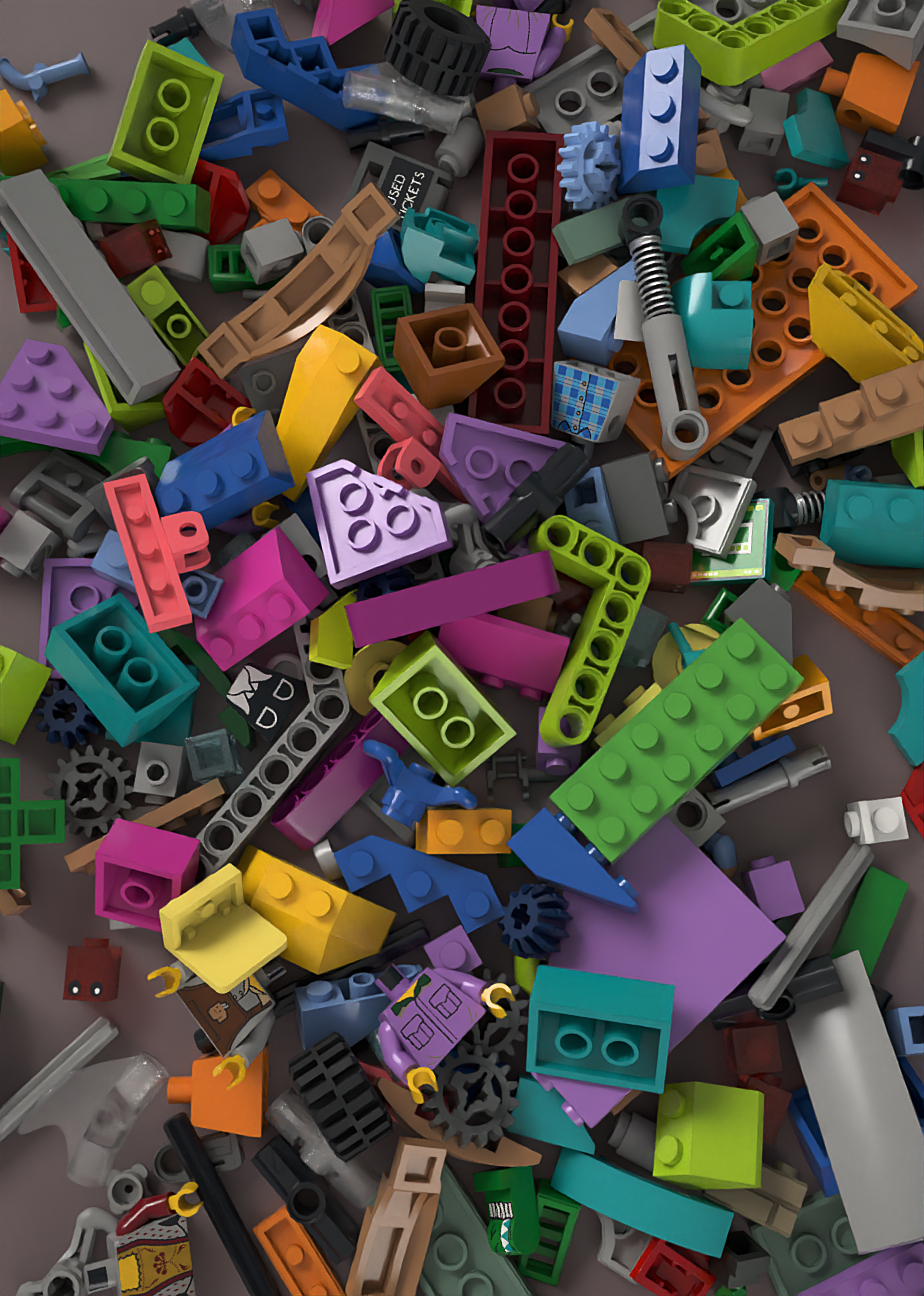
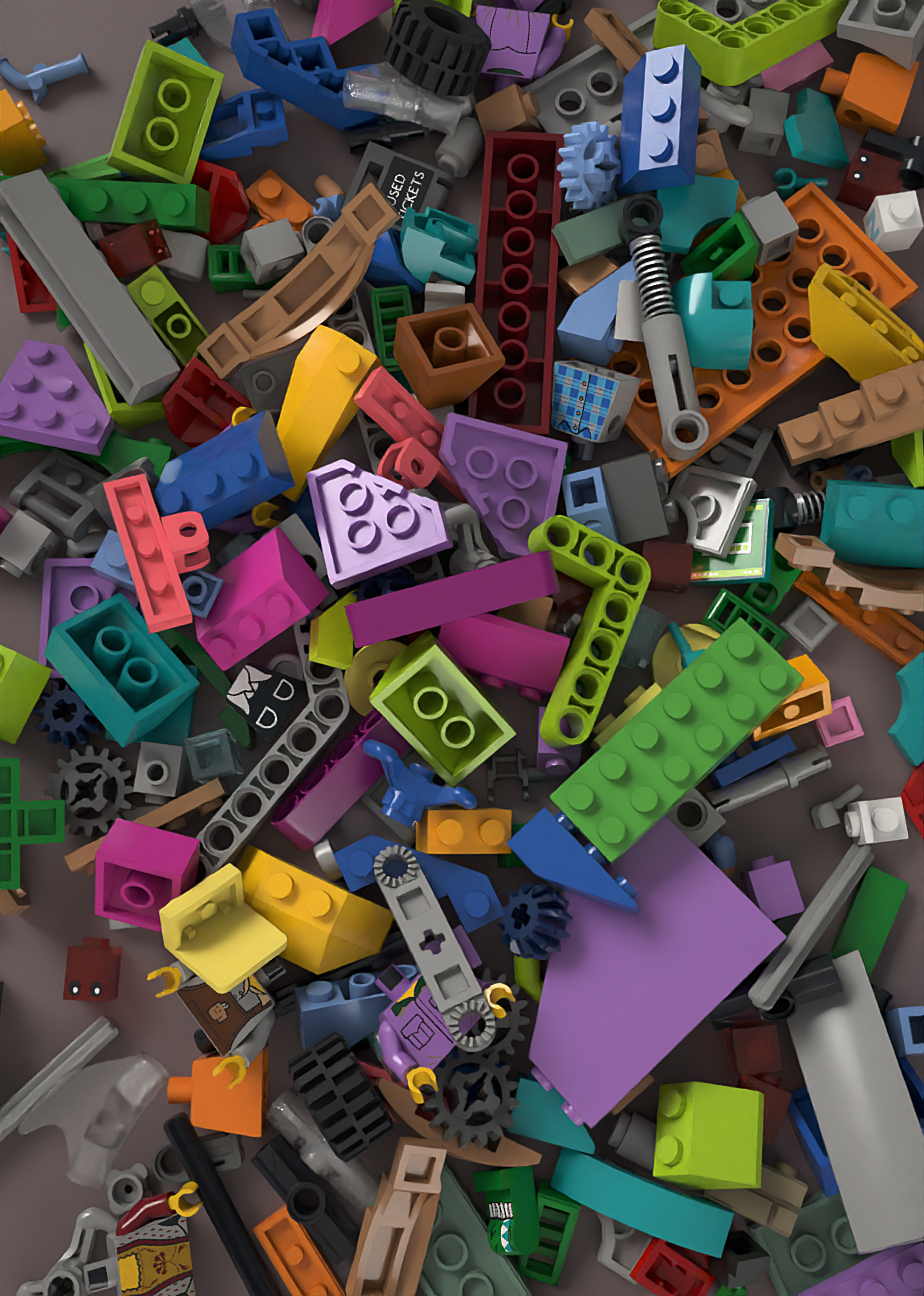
(331, 200): none -> arm
(445, 973): none -> light grey piece
(535, 498): black piece -> none
(599, 1028): teal slope -> none
(768, 613): dark grey slope -> none
(808, 625): none -> light grey tile
(825, 814): none -> light grey hand
(838, 726): none -> bright pink tile
(894, 221): none -> white brick

